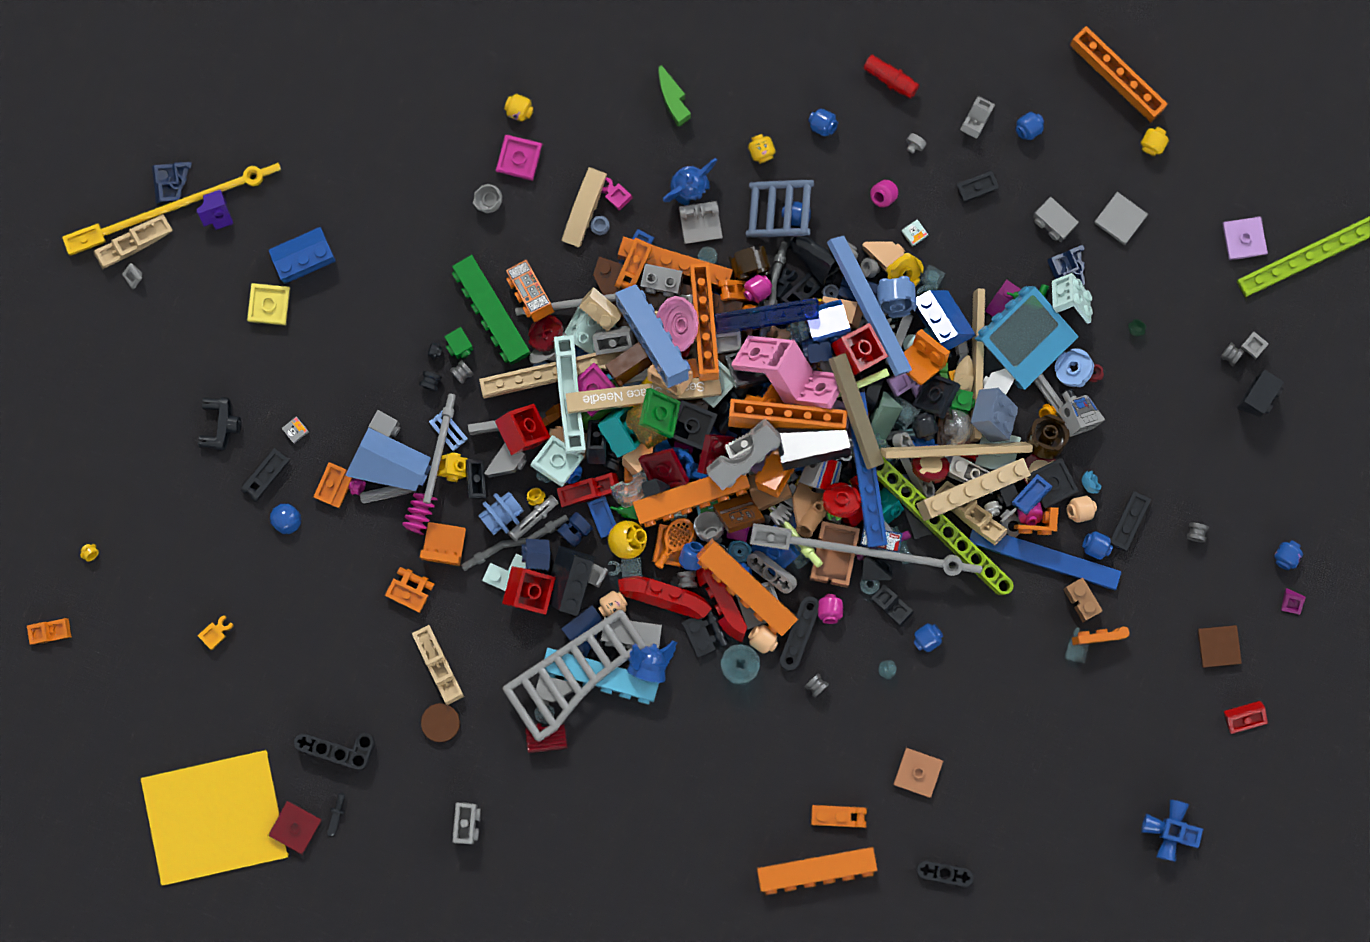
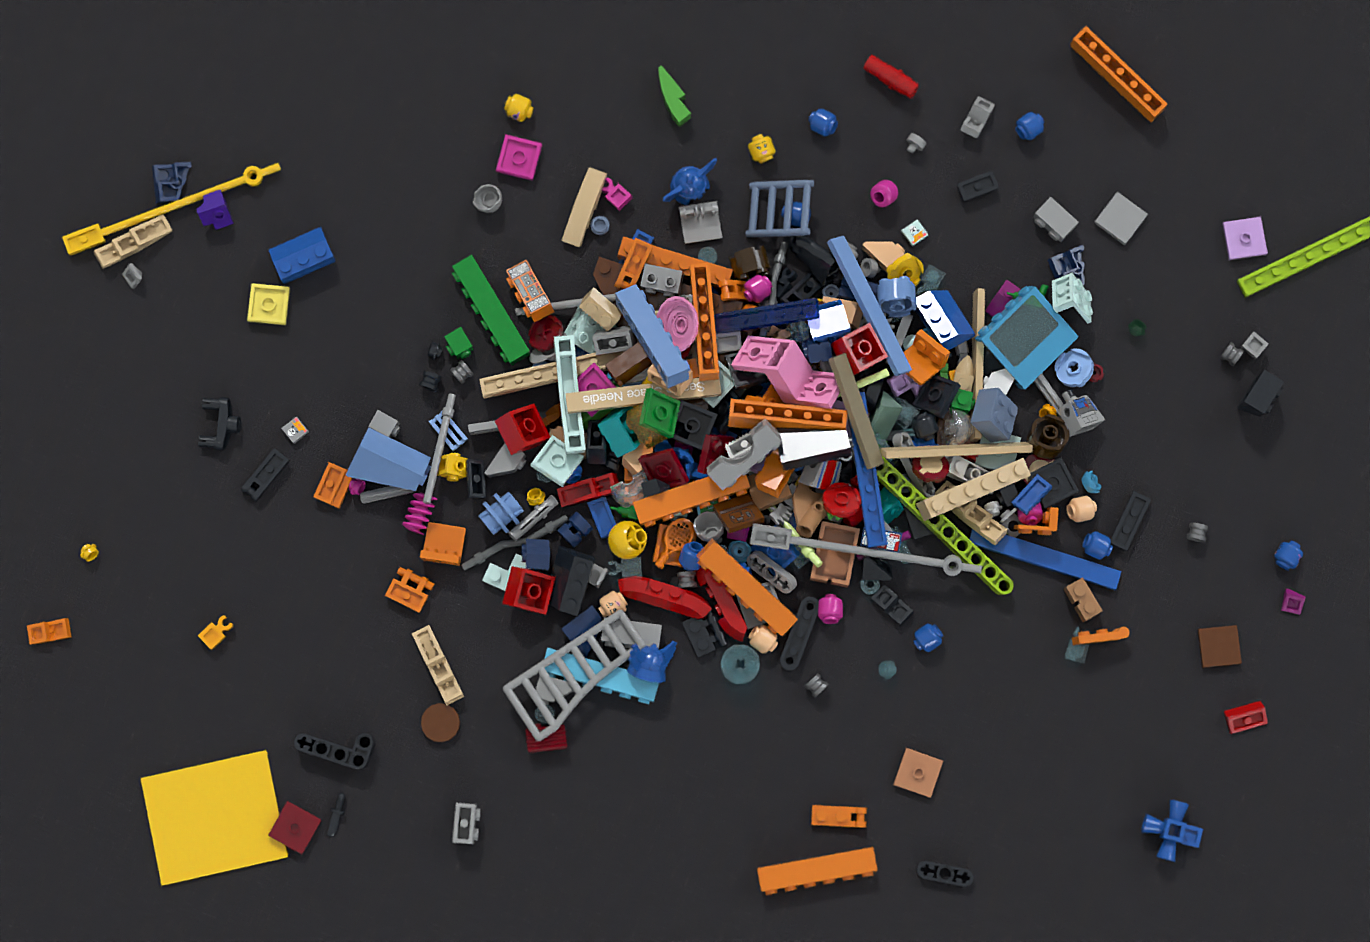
(285, 518): blue hair -> none
(1154, 141): yellow head -> none

